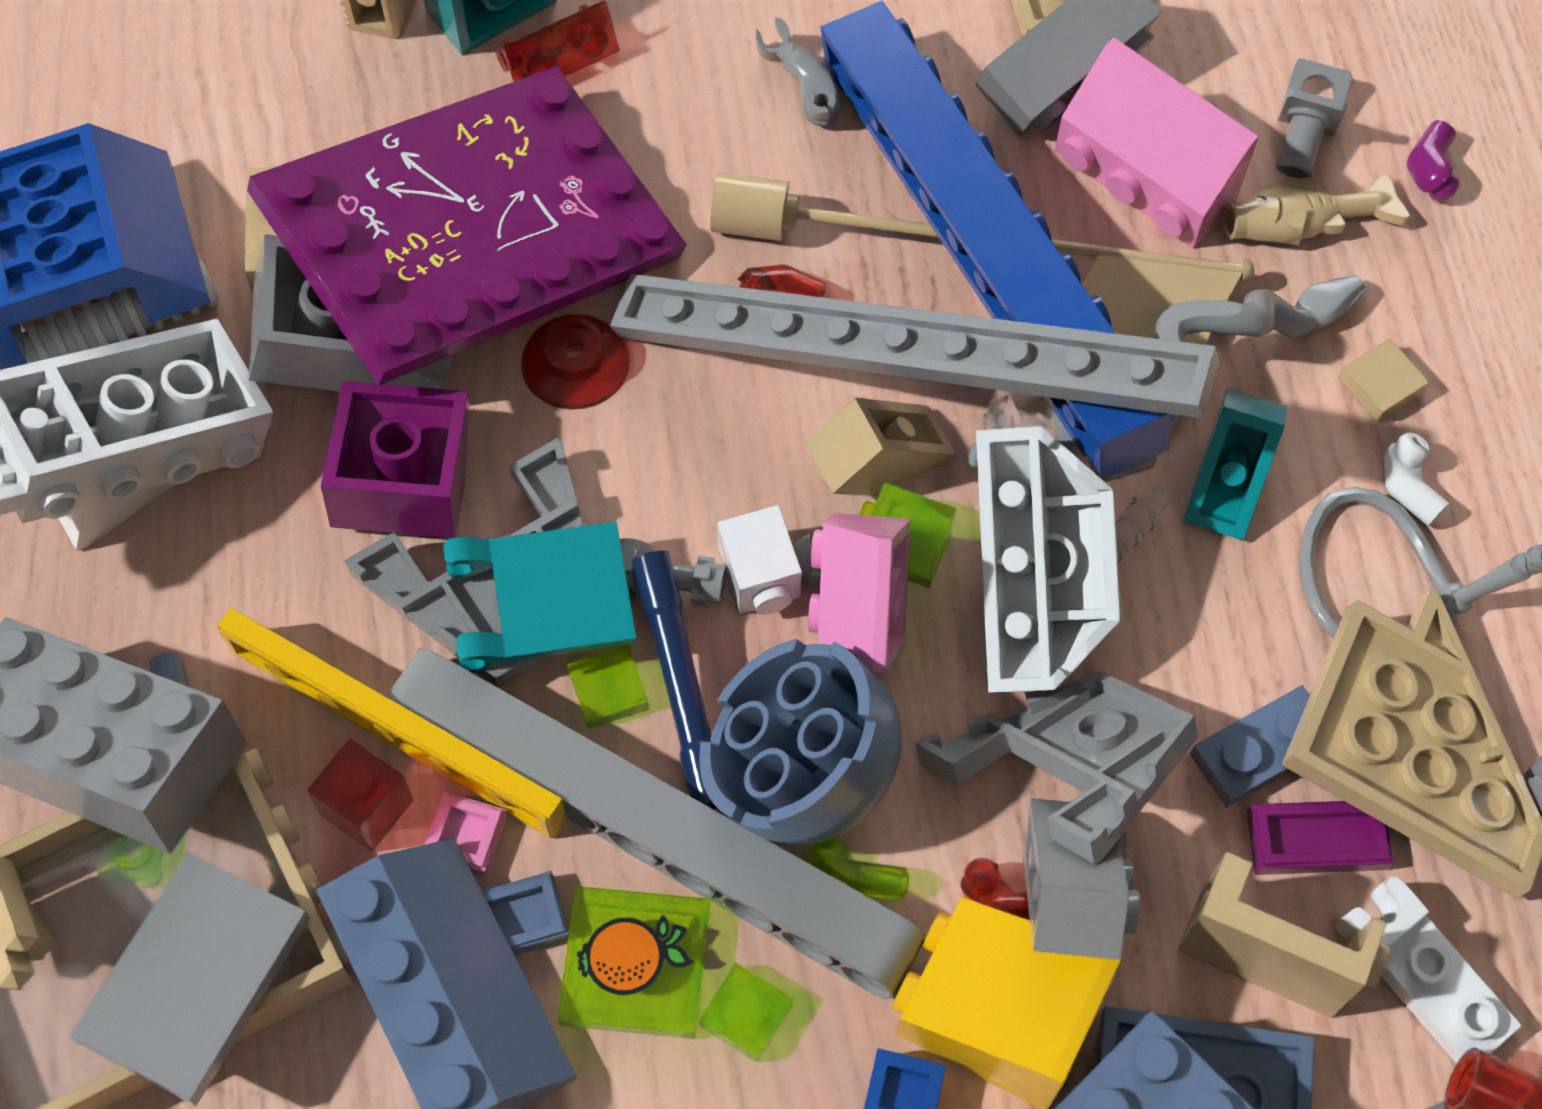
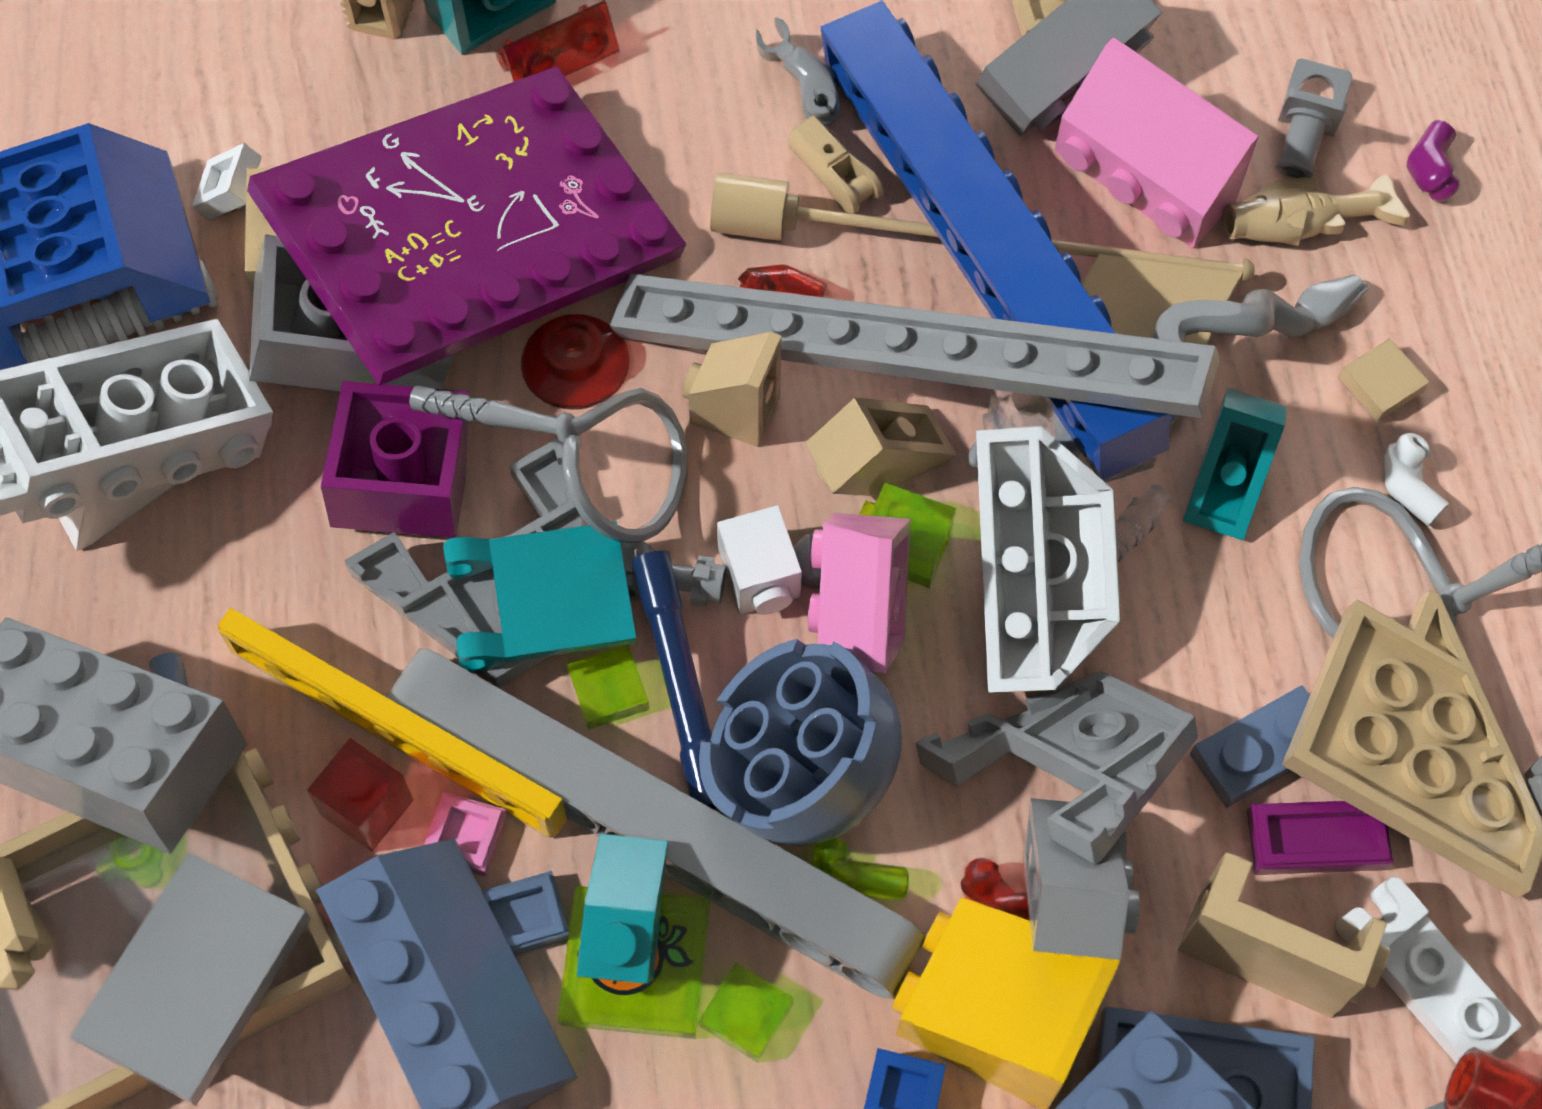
(224, 181): none -> white plate
(569, 432): none -> light grey piece
(623, 909): none -> teal slope
(736, 387): none -> tan slope
(831, 162): none -> tan bar

